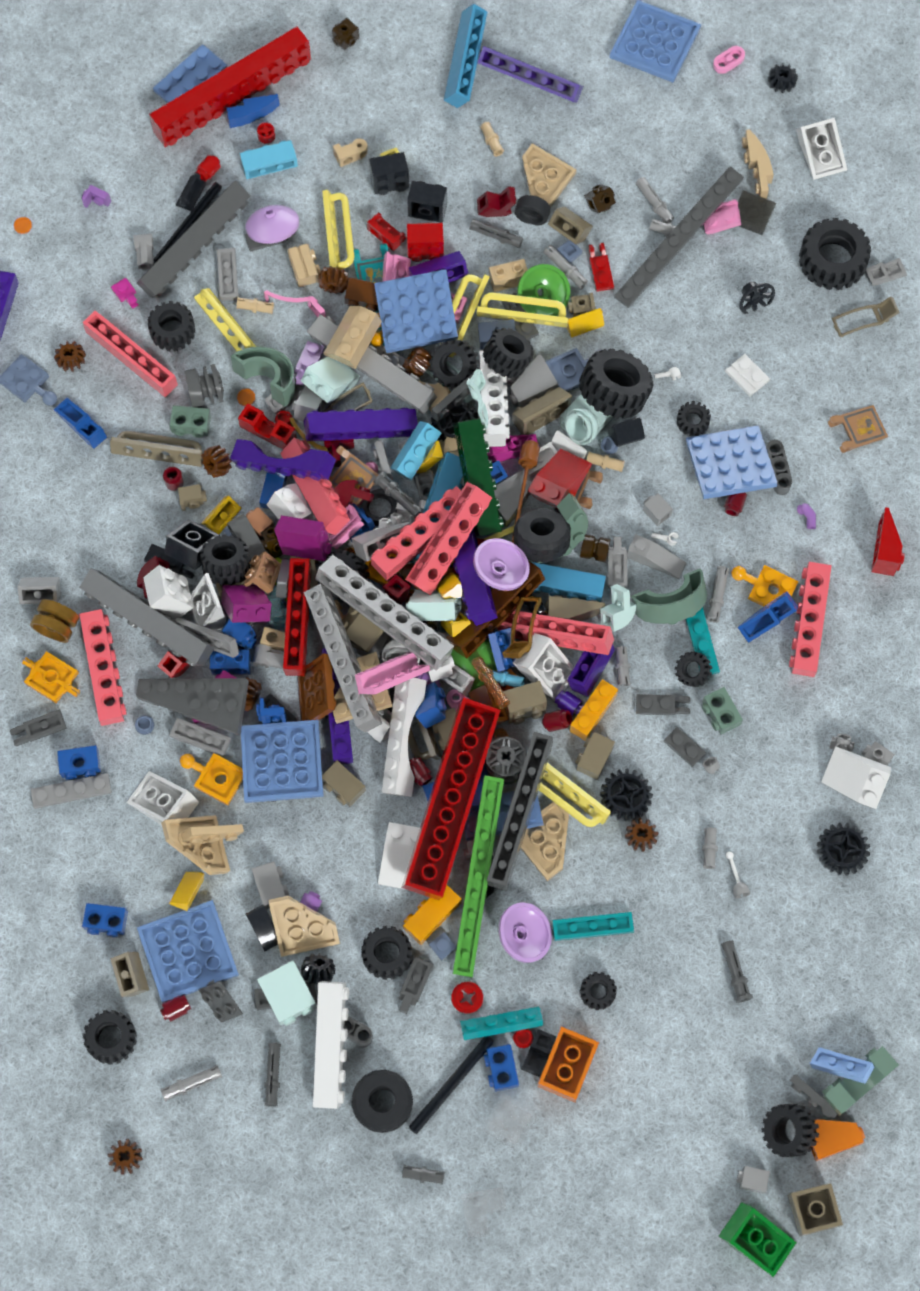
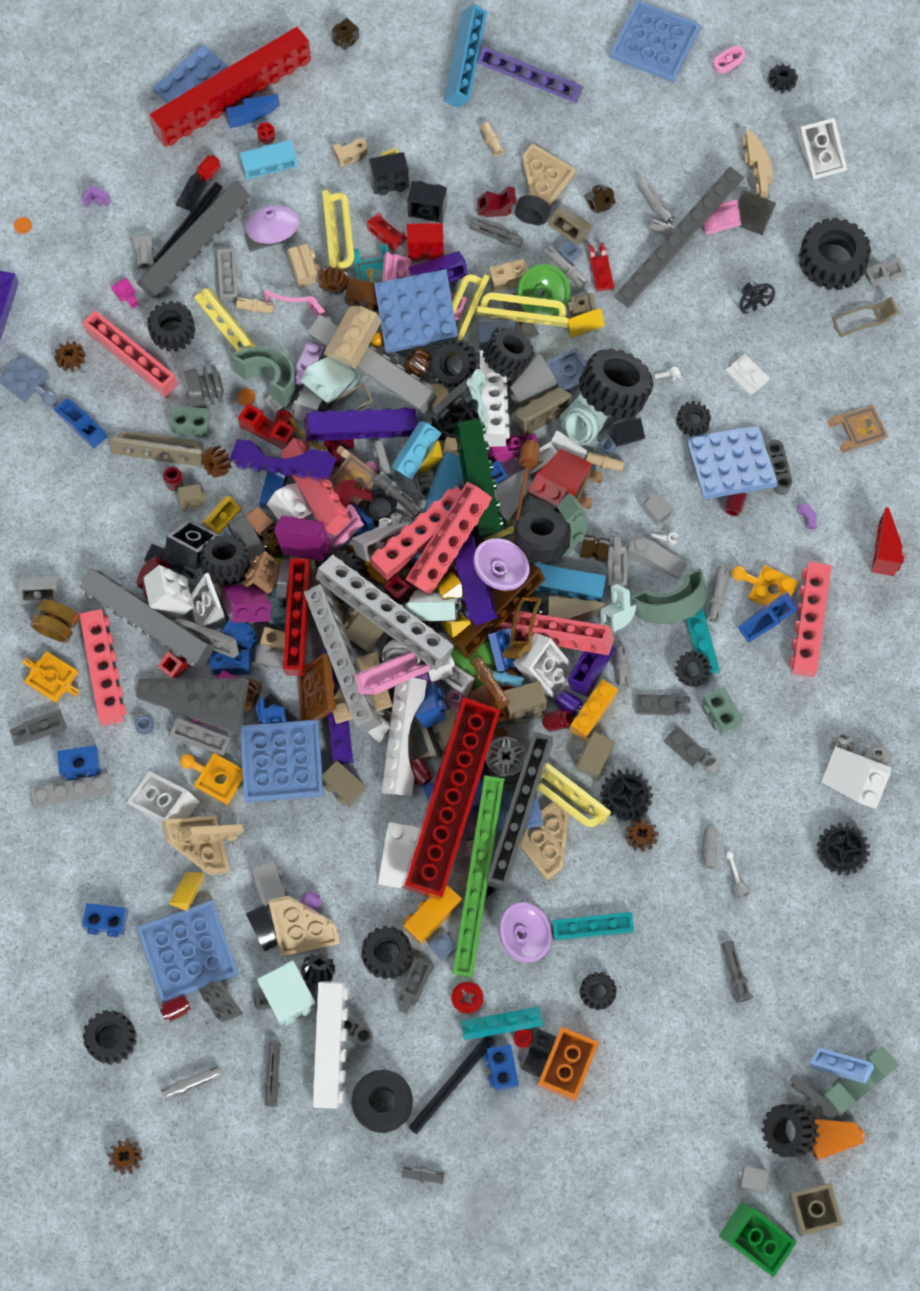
(129, 974): dark tan brick -> none

